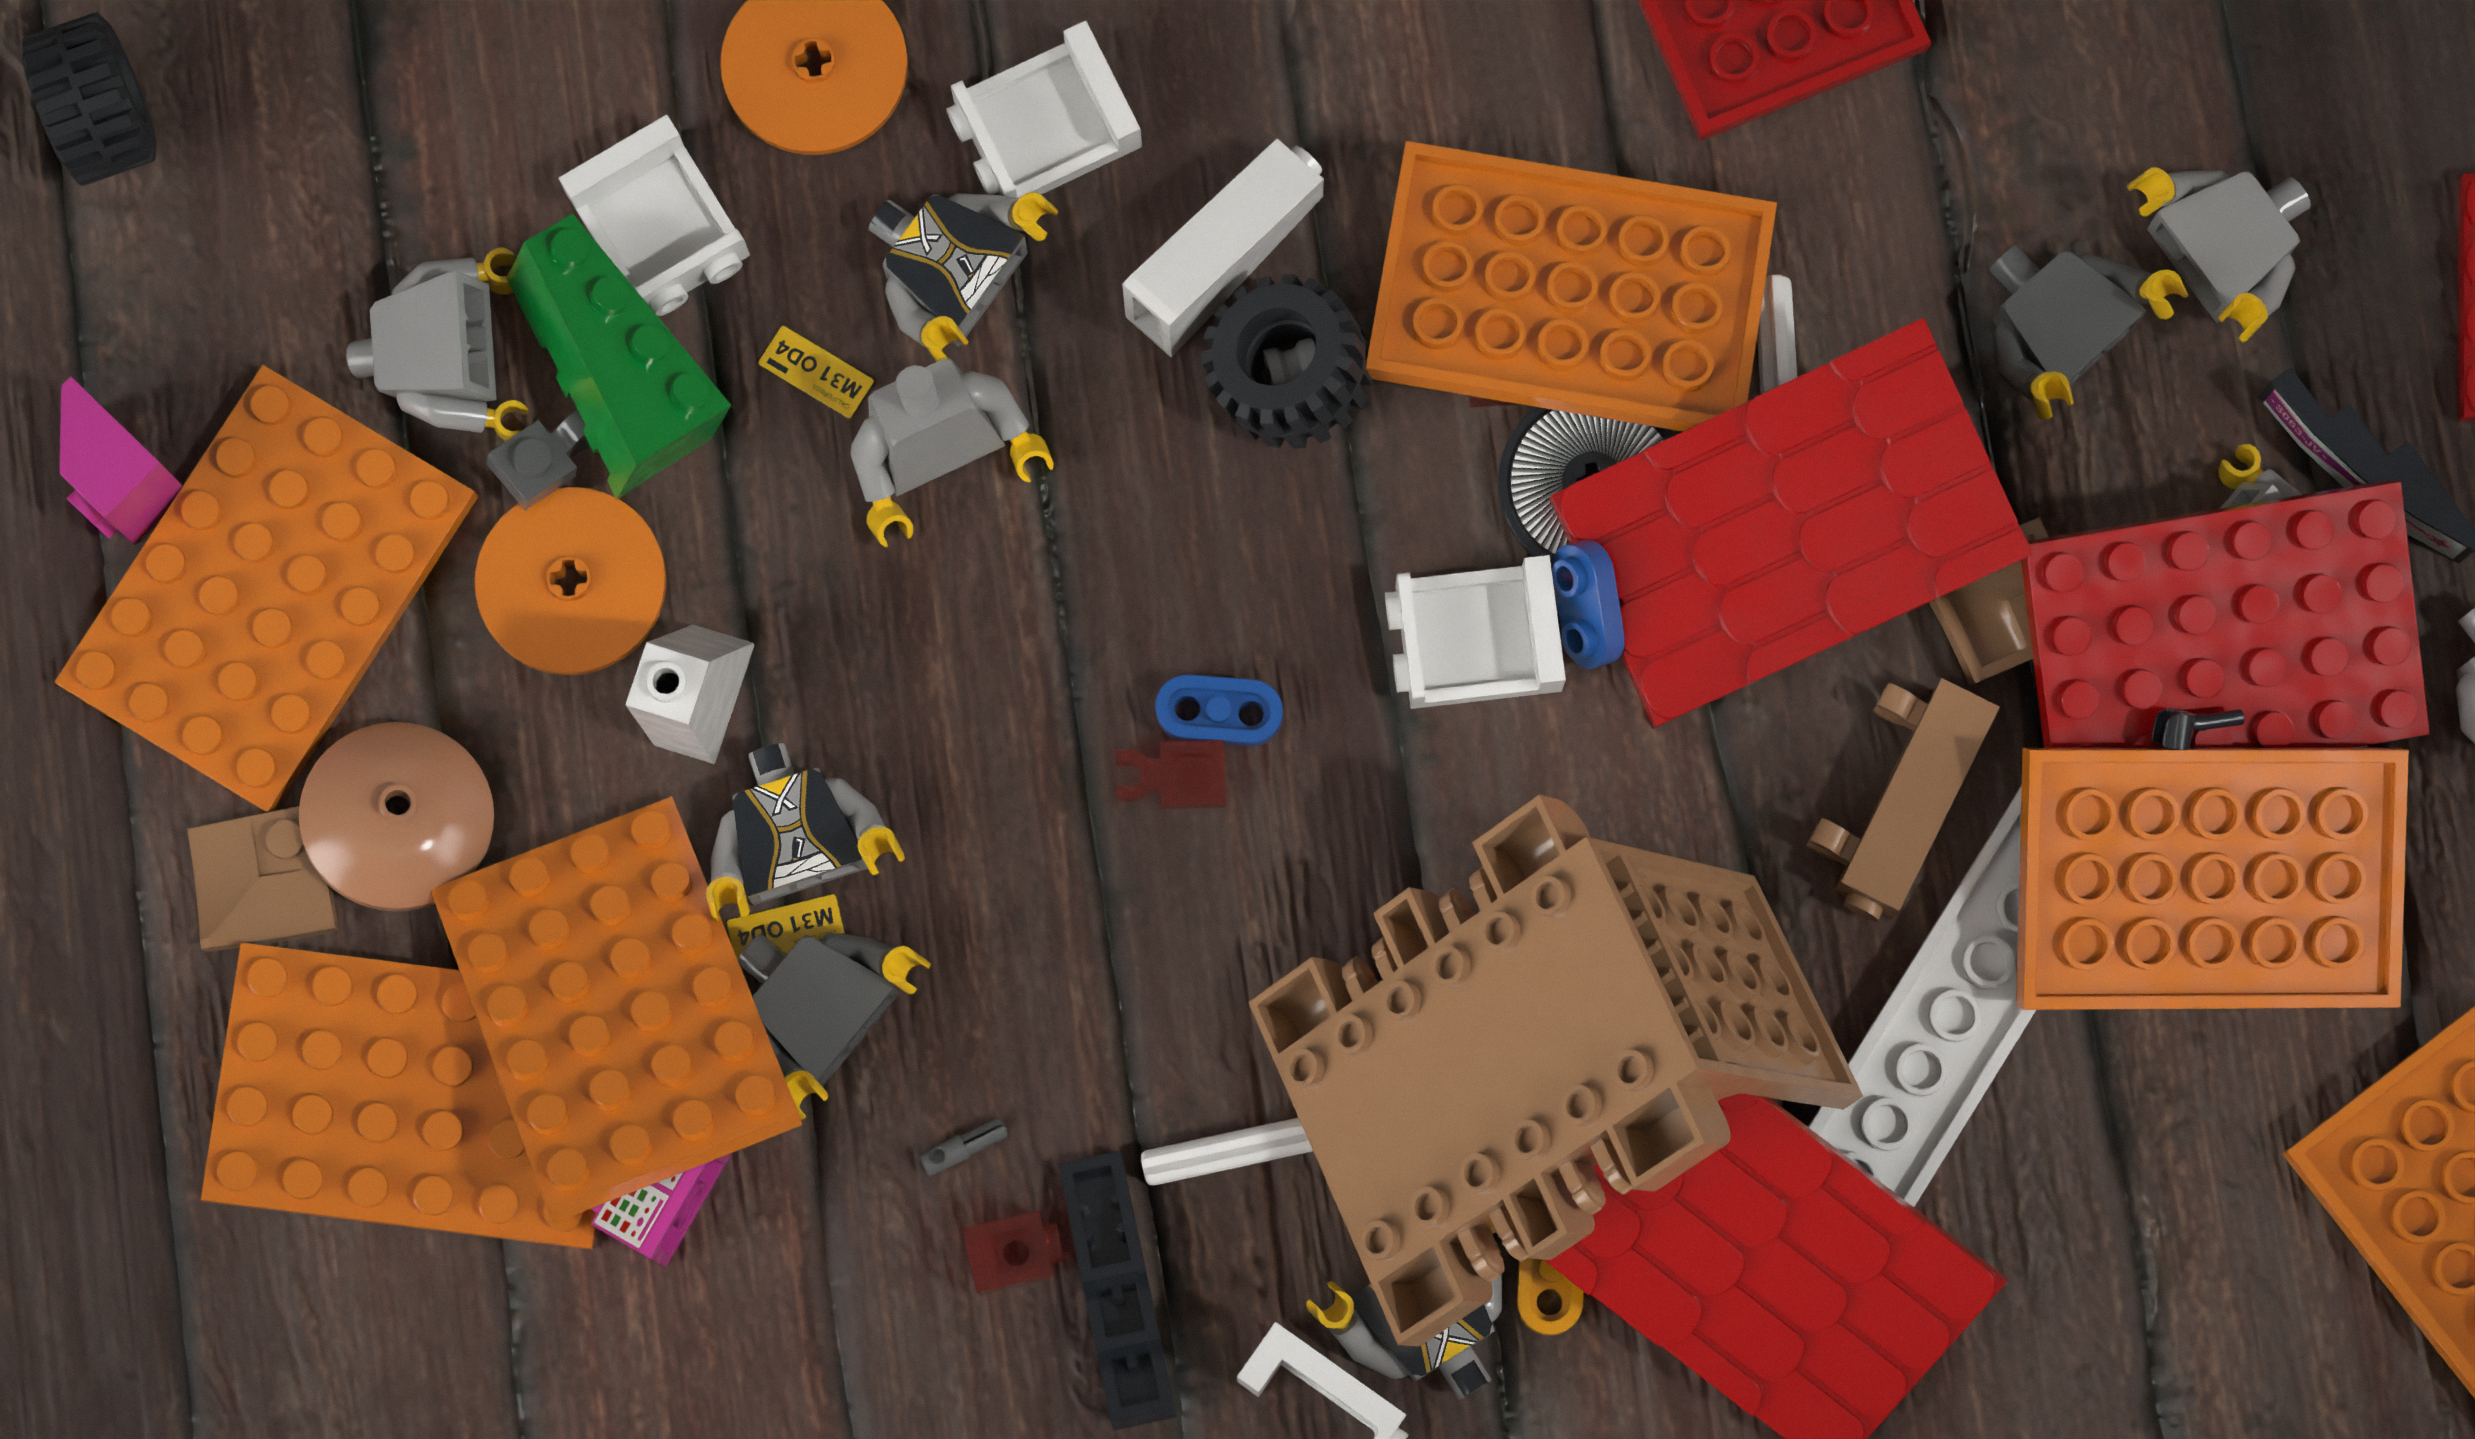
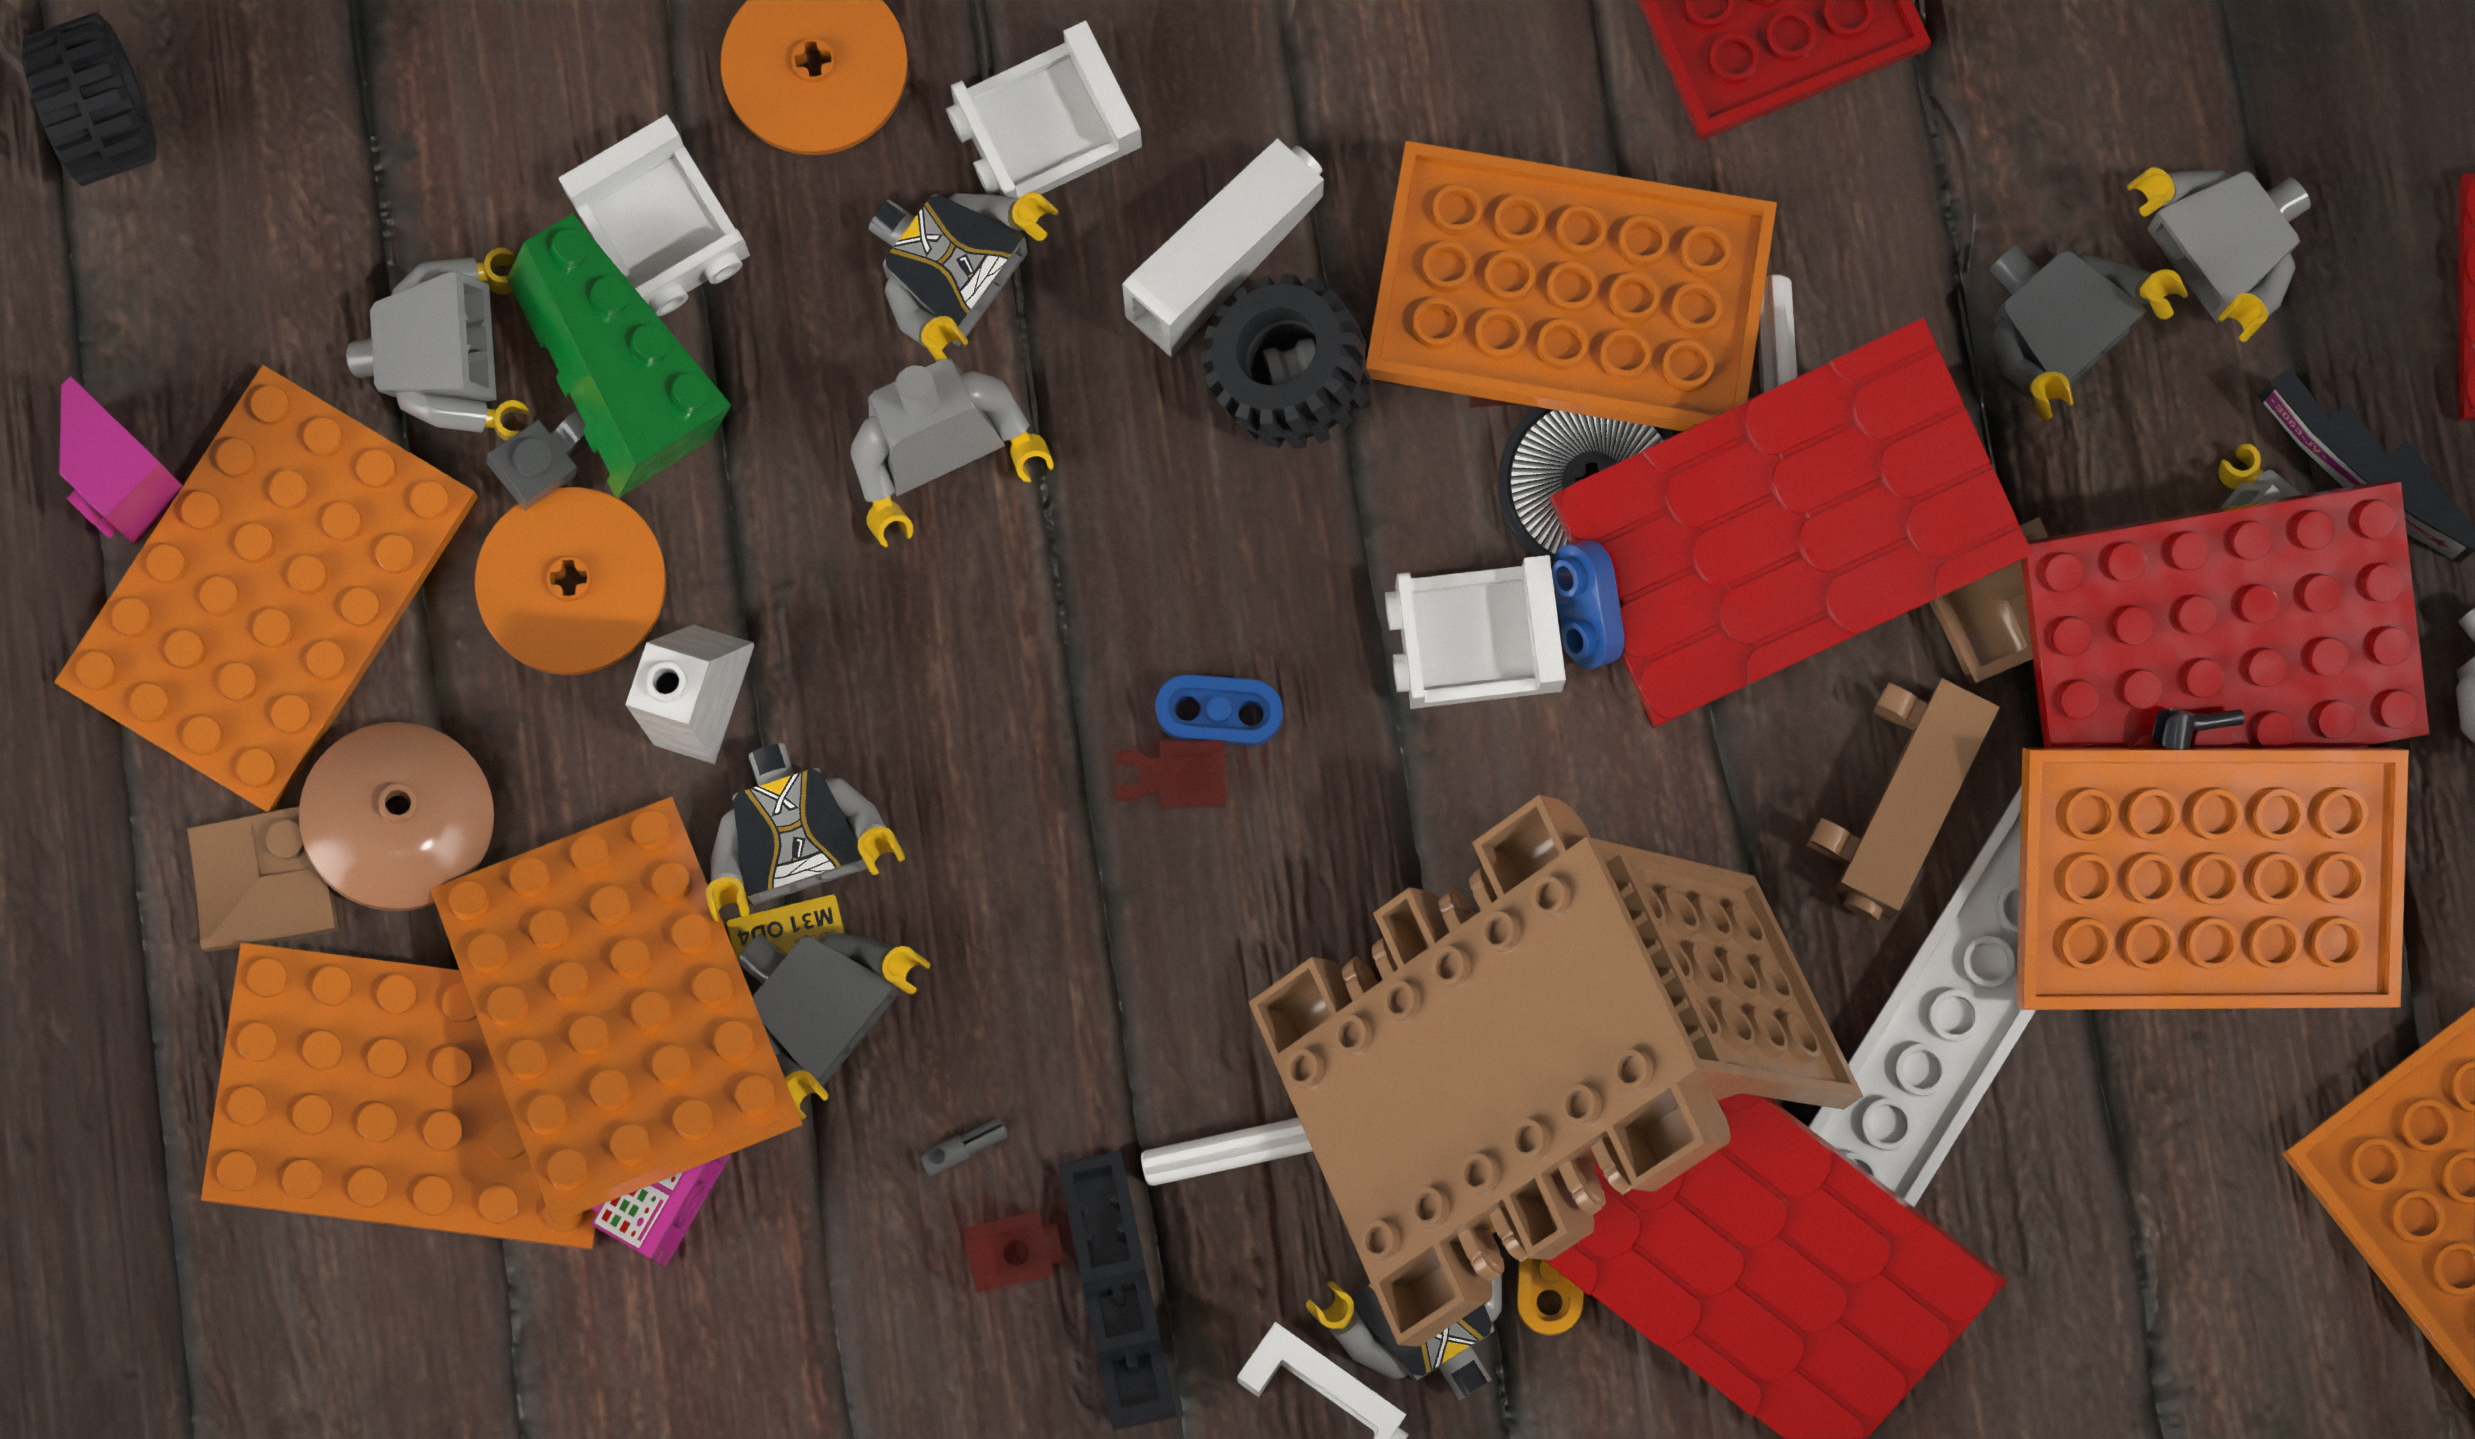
(816, 372): yellow sticker -> none

